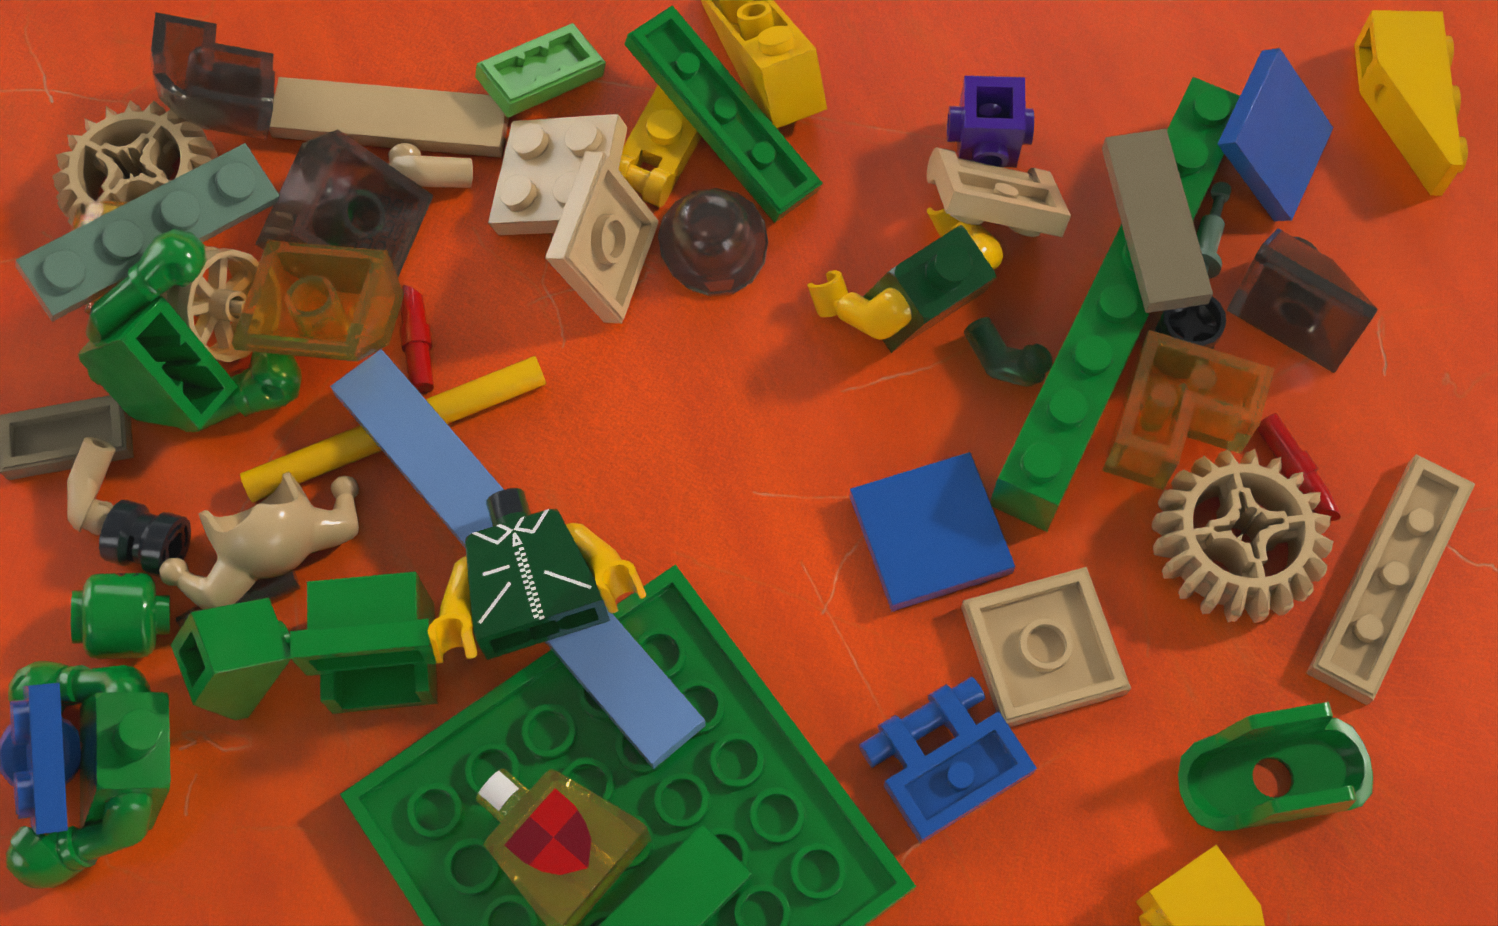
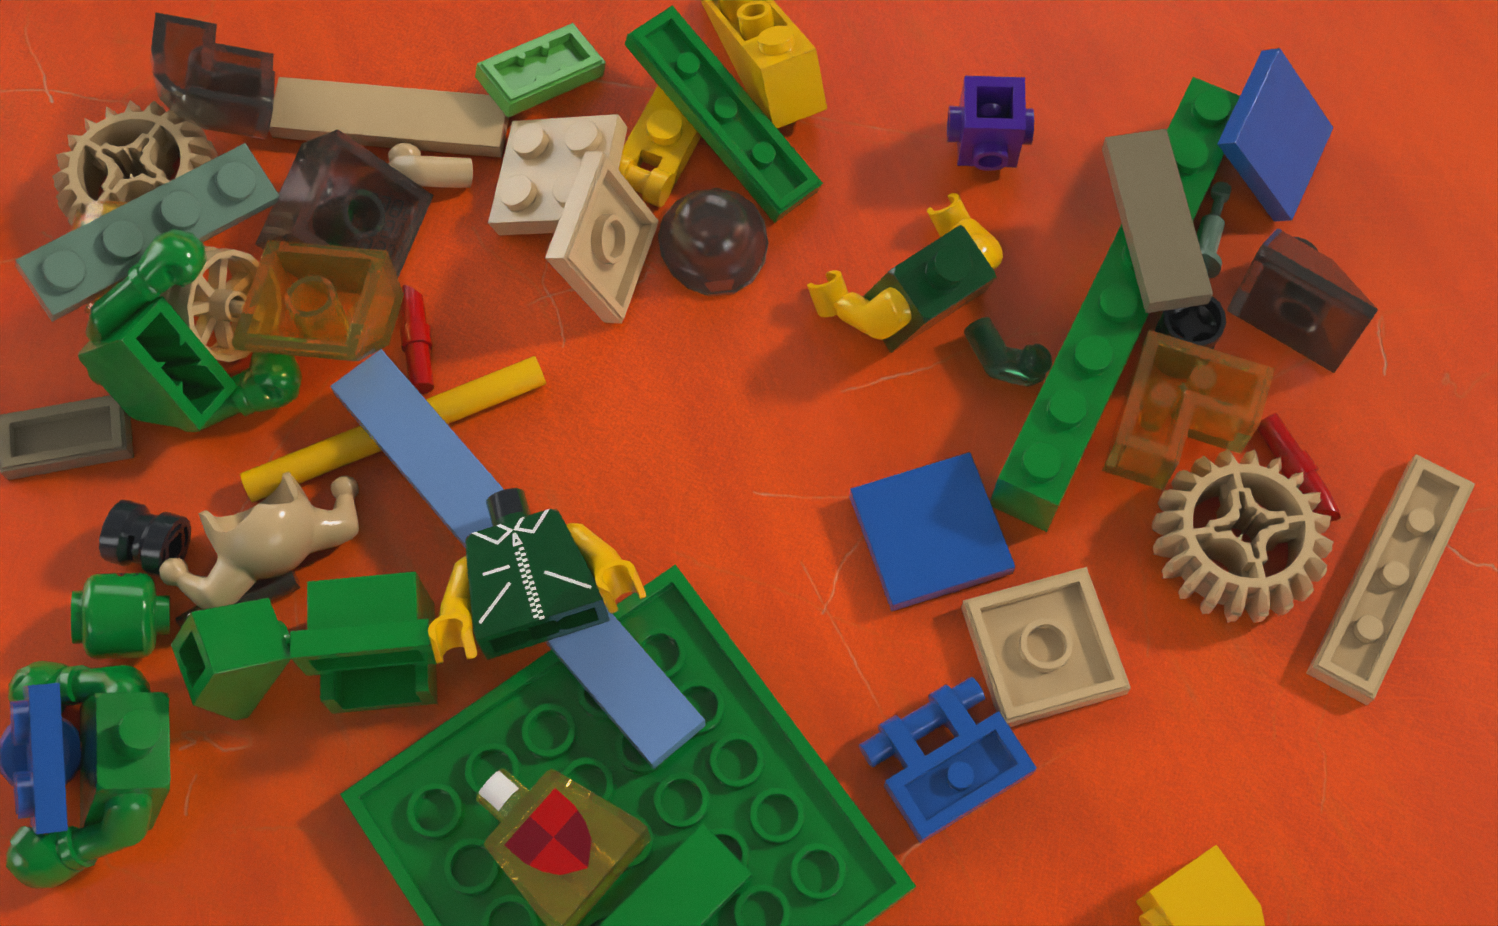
(84, 484): tan arm -> none
(998, 195): tan plate -> none
(1321, 753): green piece -> none
(1409, 88): yellow slope -> none

